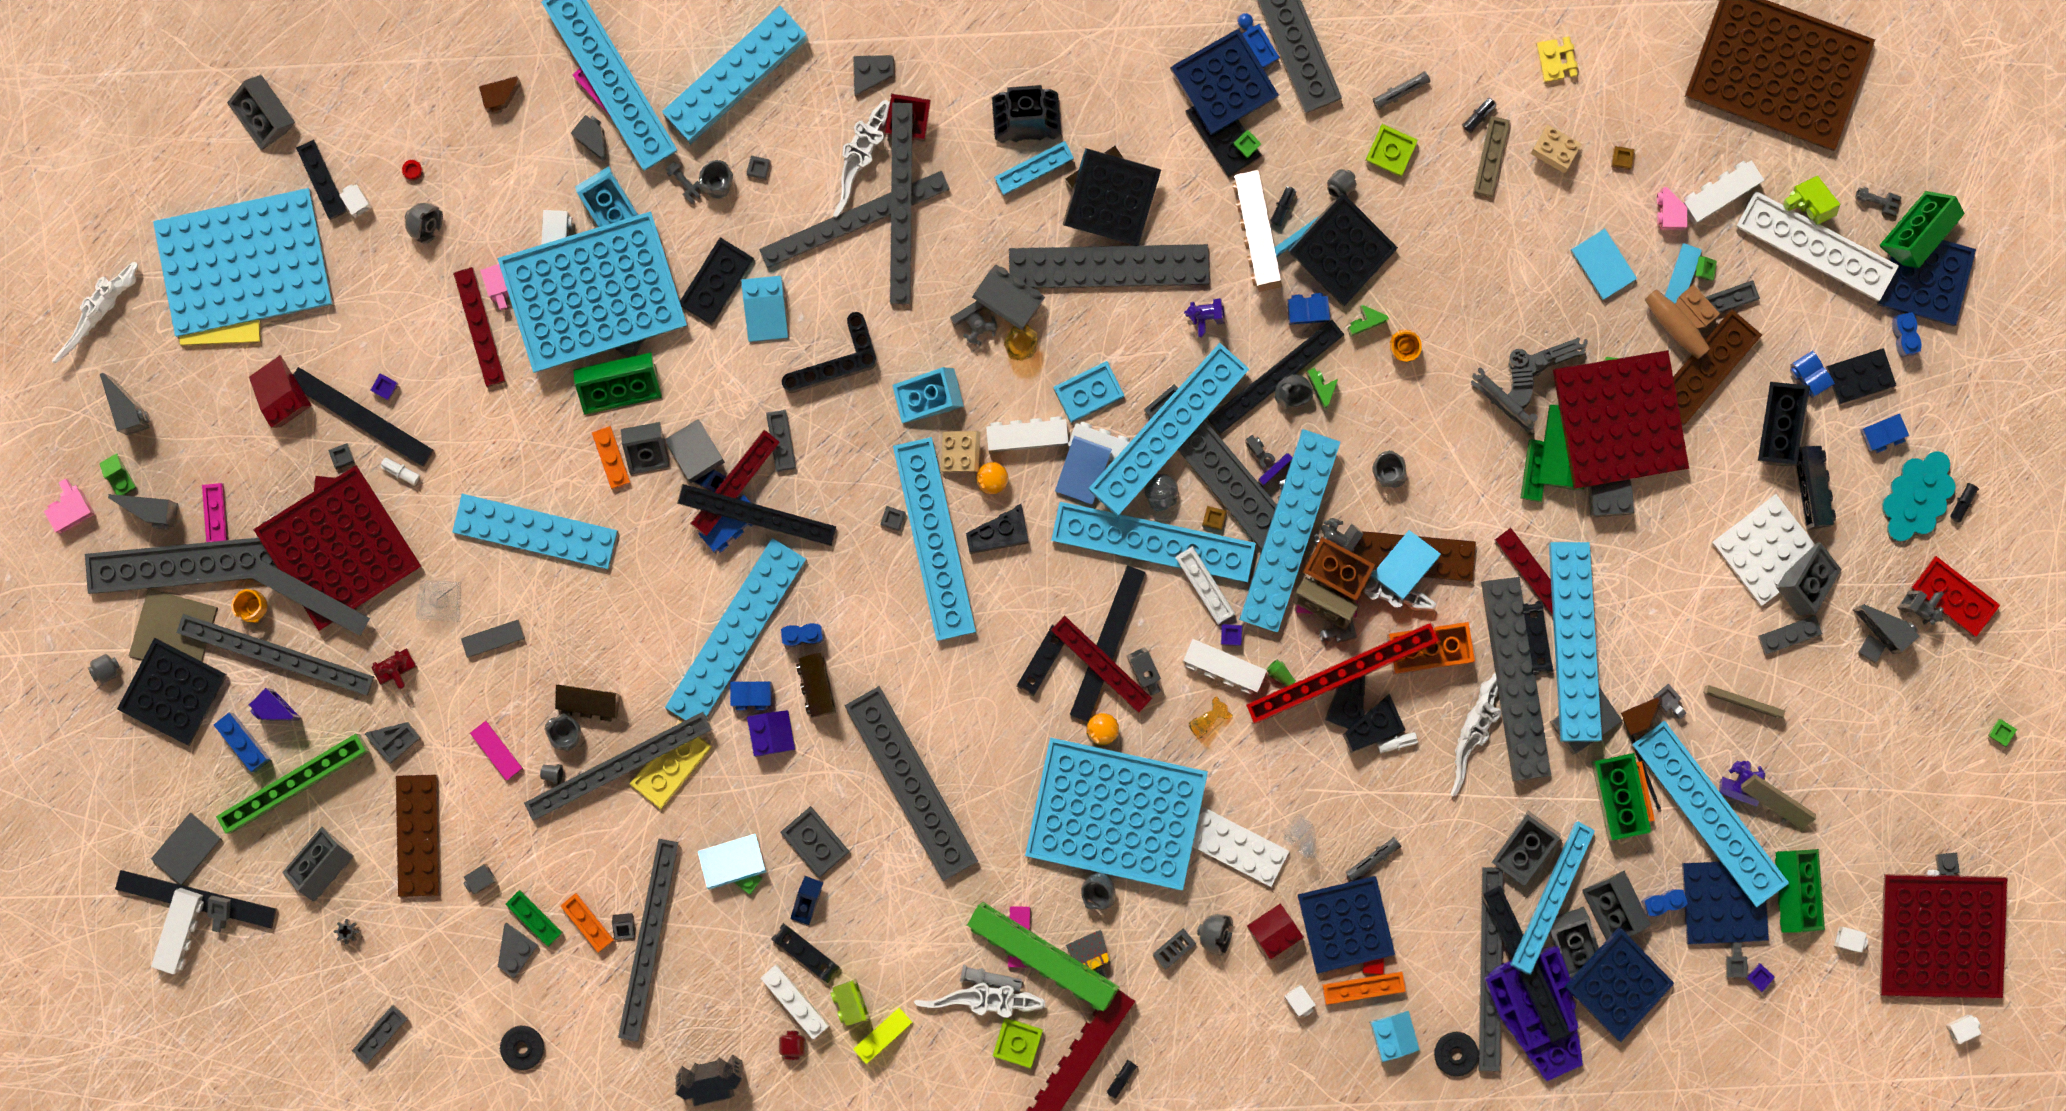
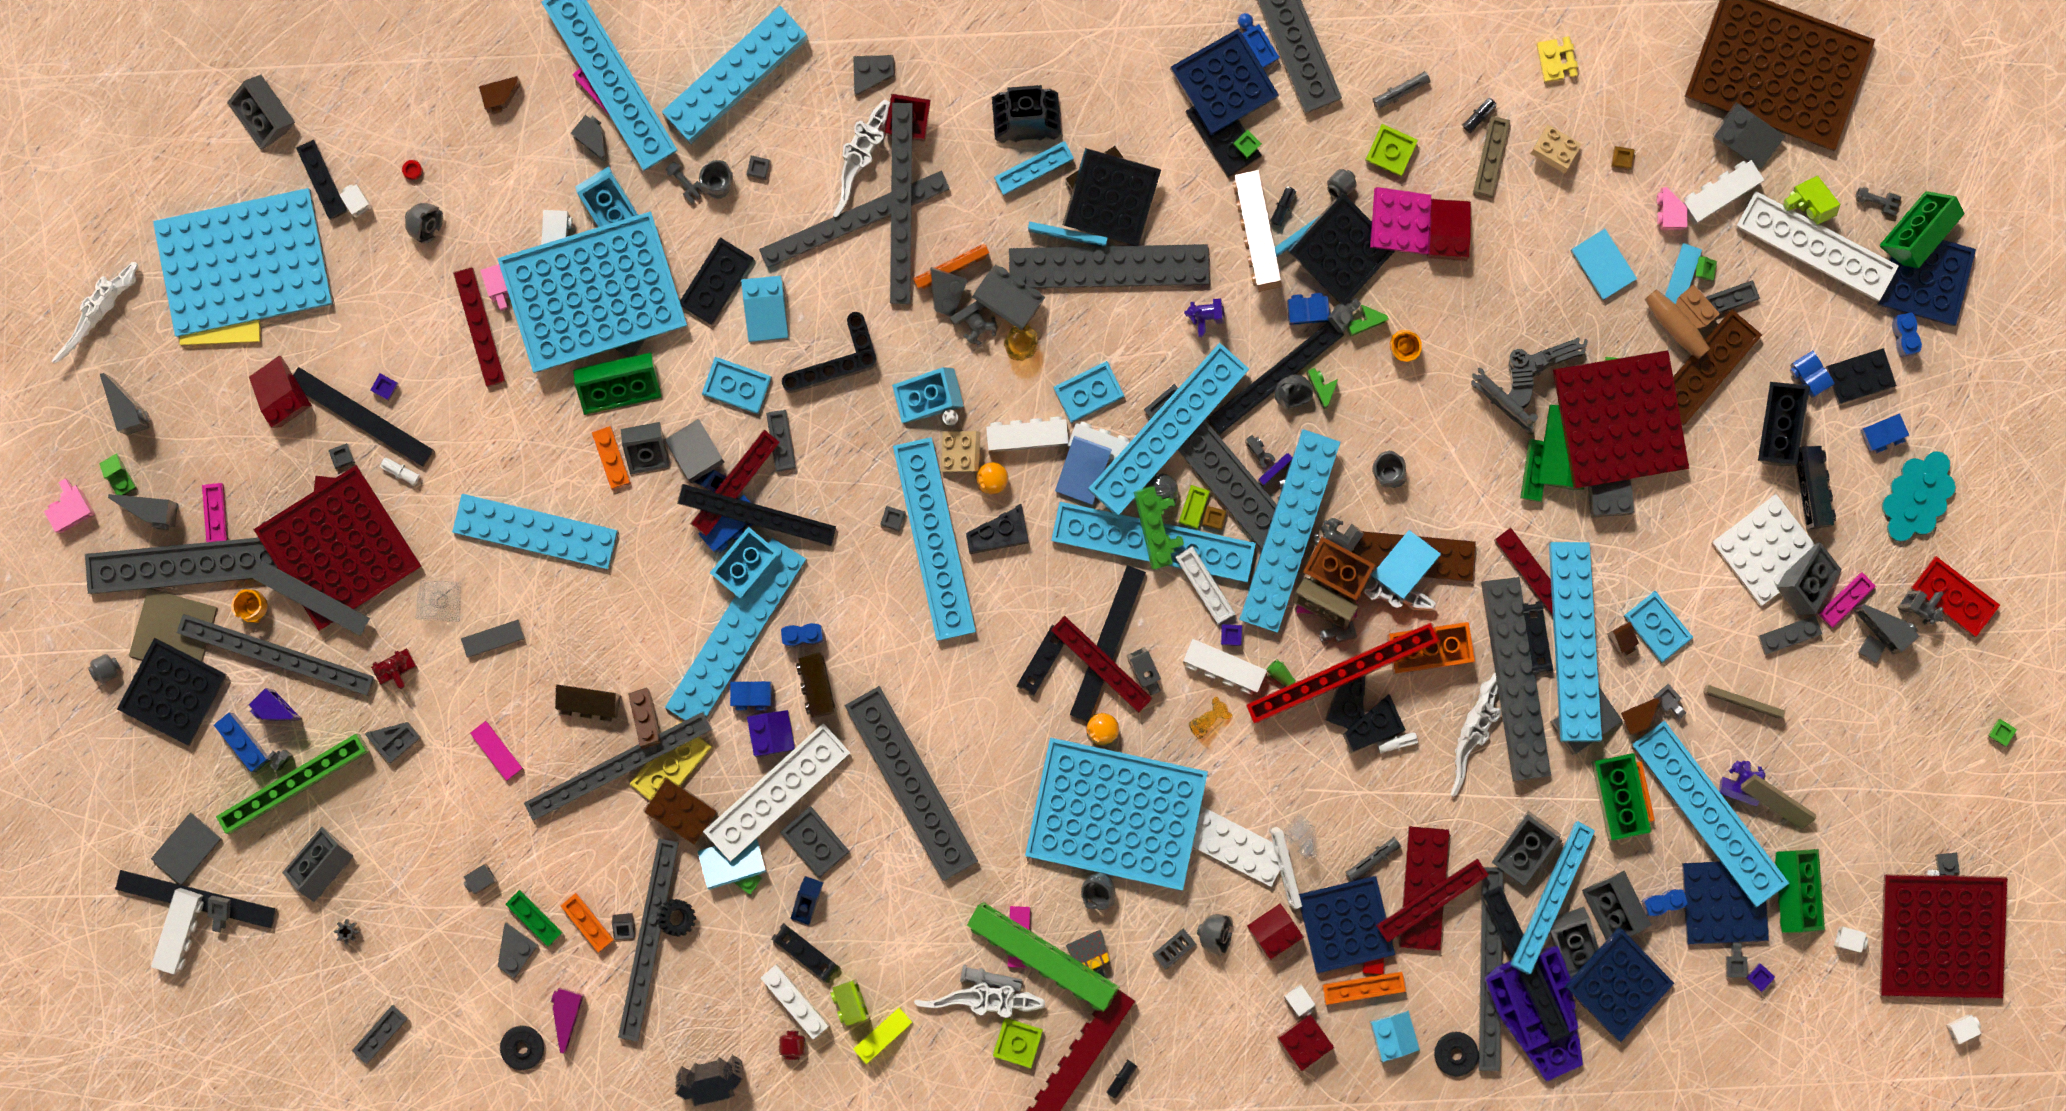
(279, 759): none -> flat silver plate
(417, 835): reddish brown plate -> none
(552, 773): dark grey piece -> none
(563, 732): dark grey hair -> none
(565, 1012): none -> magenta slope
(644, 718): none -> reddish brown plate
(679, 810): none -> reddish brown brick
(684, 926): none -> black tyre
(736, 385): none -> medium azure tile
(744, 562): none -> medium azure slope
(776, 792): none -> white plate
(946, 291): none -> dark grey wing
(950, 417): none -> white axle
(960, 262): none -> orange plate
(1067, 234): none -> medium azure tile
(1157, 542): none -> bright green hinge
(1194, 507): none -> lime tile
(1285, 867): none -> white tile
(1305, 1042): none -> dark red brick
(1342, 316): none -> dark grey plate
(1400, 220): none -> dark pink plate
(1423, 870): none -> dark red plate
(1432, 900): none -> dark red plate
(1449, 230): none -> dark red slope
(1624, 638): none -> reddish brown slope
(1645, 771): black piece -> none
(1658, 626): none -> medium azure tile
(1748, 135): none -> dark grey slope
(1846, 599): none -> dark pink tile
(1964, 502): black axle -> none

